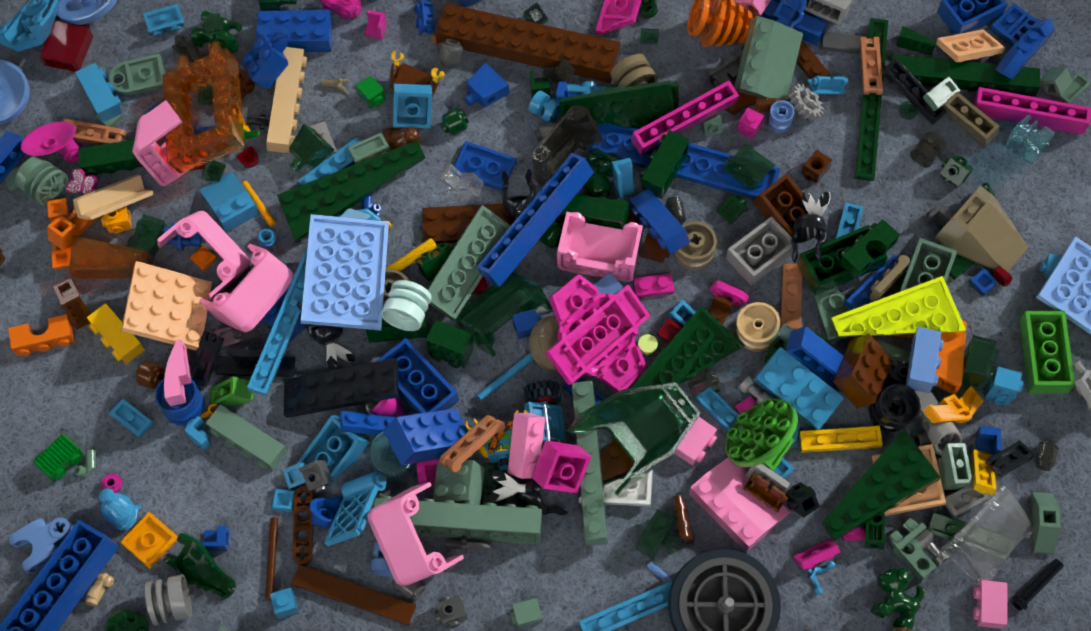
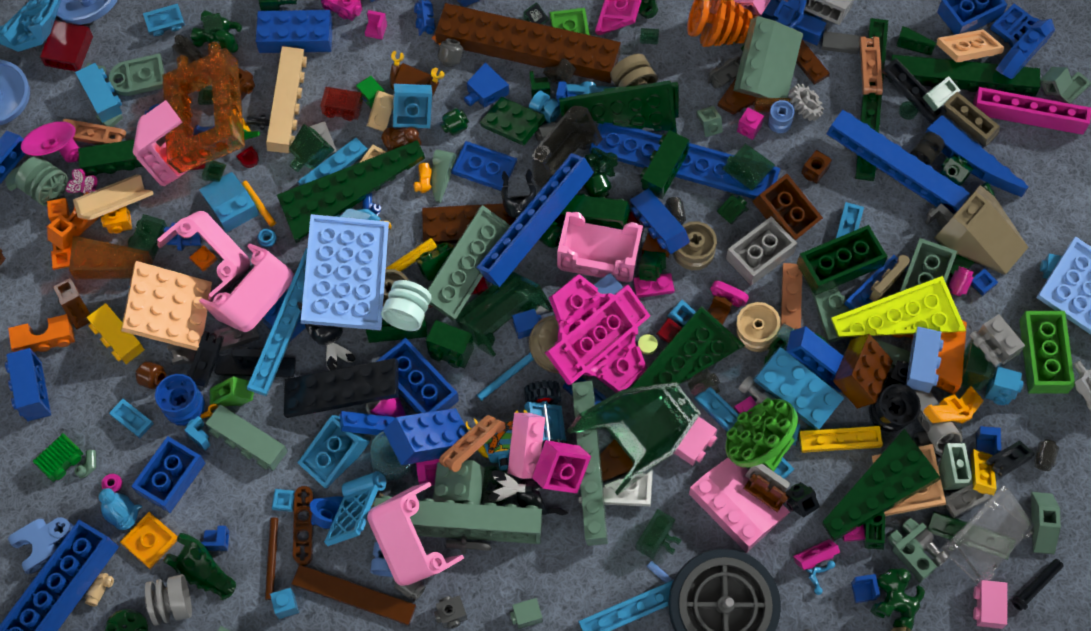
(27, 384): none -> blue brick
(168, 474): none -> blue brick
(177, 375): bright pink slope -> none
(266, 59): blue hinge -> none
(293, 476): dark azure plate -> none
(316, 476): dark grey brick -> none
(336, 84): dark tan bar -> none
(341, 103): none -> clear red brick
(368, 148): sand green tile -> none
(380, 111): none -> tan plate
(424, 178): none -> light orange arm
(441, 172): none -> sand green piece
(461, 184): clear brick -> none
(512, 121): none -> dark green plate
(571, 20): none -> bright green tile
(623, 177): dark azure panel -> none
(652, 265): none -> dark green window
(683, 524): reddish brown plate -> none
(685, 116): dark pink brick -> none
(811, 225): black hair -> none
(825, 85): dark azure hinge -> none
(865, 588): none -> blue panel
(879, 237): dark green arch -> none
(897, 162): none -> blue brick
(961, 281): none -> dark pink brick
(984, 164): none -> blue slope
(997, 341): none -> light grey brick
(1002, 276): dark red tile -> none
(1029, 139): clear light blue wheel -> none

